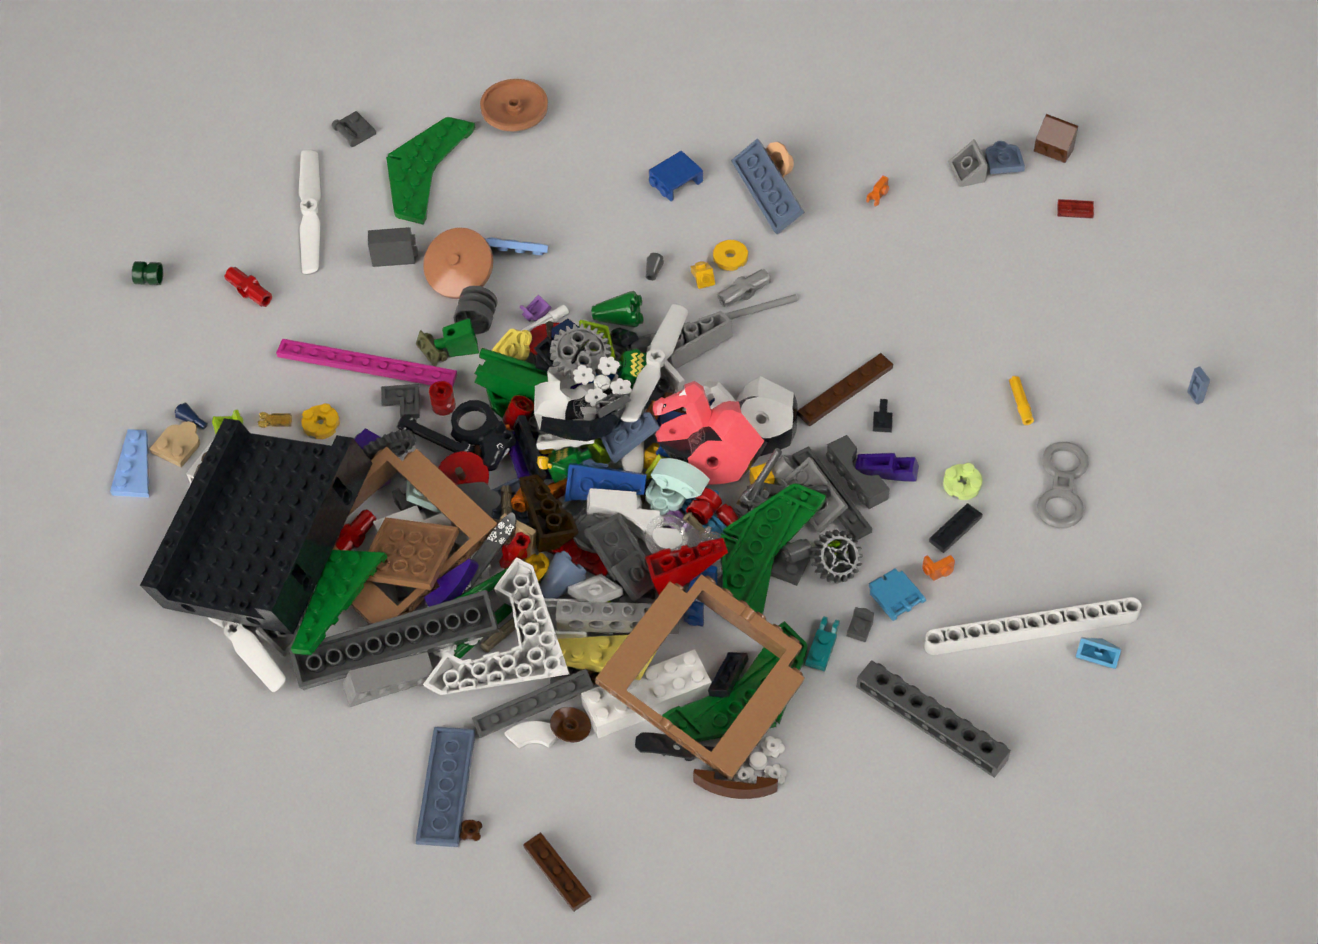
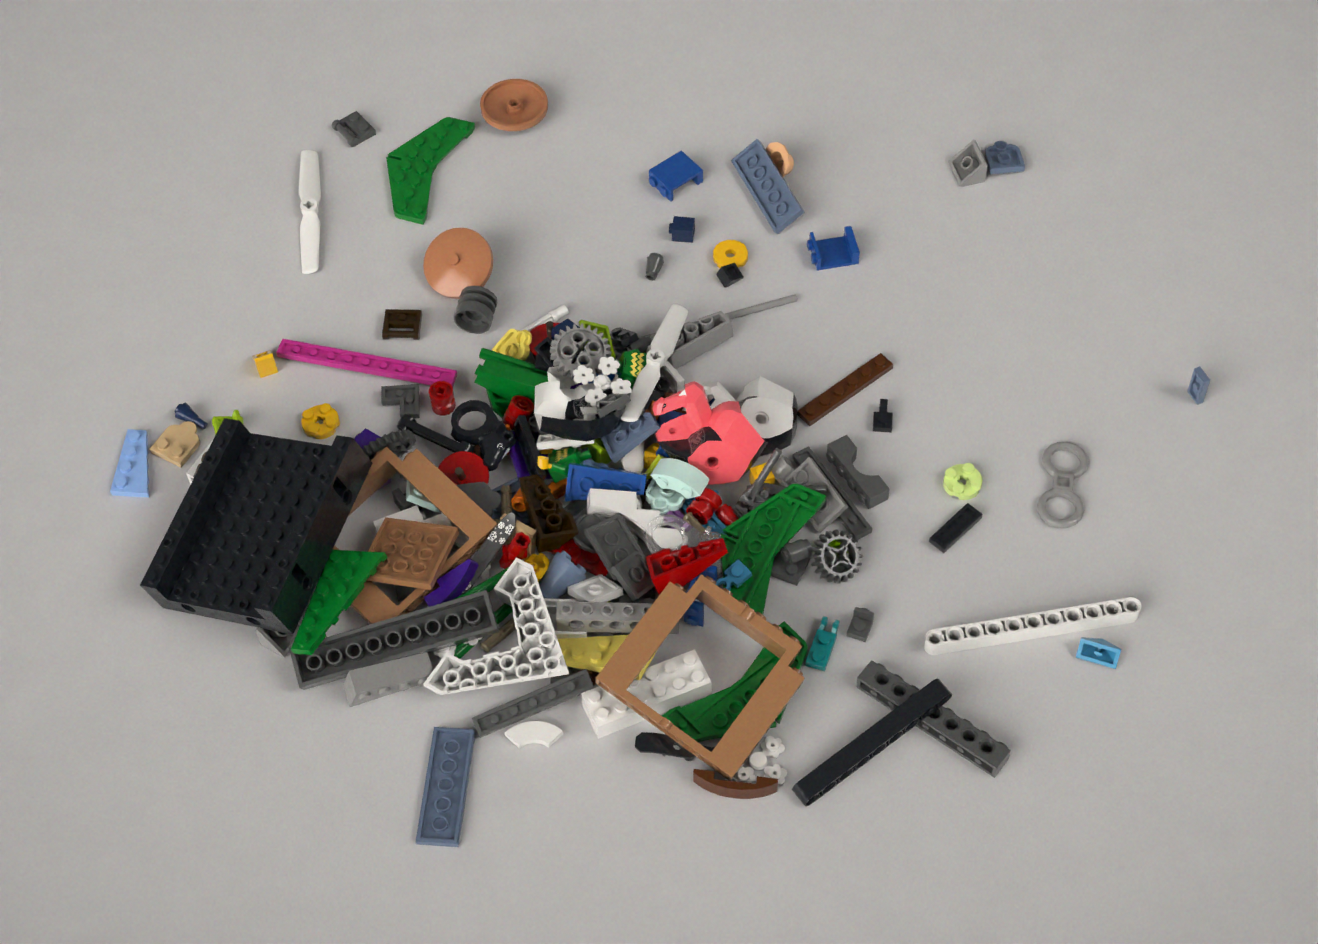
(148, 273): dark green wheel -> none
(248, 286): red piece -> none
(253, 653): white piece -> none
(265, 363): none -> yellow slope
(275, 420): clear yellow bar -> none
(353, 534): red piece -> none
(392, 247): dark grey brick -> none
(402, 319): none -> dark brown plate
(426, 344): olive hinge -> none
(458, 339): green torso -> none
(471, 824): reddish brown plate -> none
(503, 245): light blue wing -> none
(536, 309): medium lavender bracket -> none
(557, 872): reddish brown plate -> none
(570, 718): reddish brown dish -> none
(620, 310): green cone -> none
(682, 229): none -> dark blue brick
(703, 273): yellow bracket -> none
(728, 674): black plate -> none
(729, 274): none -> black slope
(735, 575): none -> dark azure plate
(743, 288): light grey piece -> none
(834, 251): none -> blue panel
(871, 742): none -> black beam
(880, 188): orange plate -> none
(888, 466): dark purple slope -> none
(895, 593): dark azure plate -> none
(938, 569): orange bracket -> none
(1022, 404): yellow axle -> none
(1056, 138): slope -> none
(1075, 208): clear red tile -> none

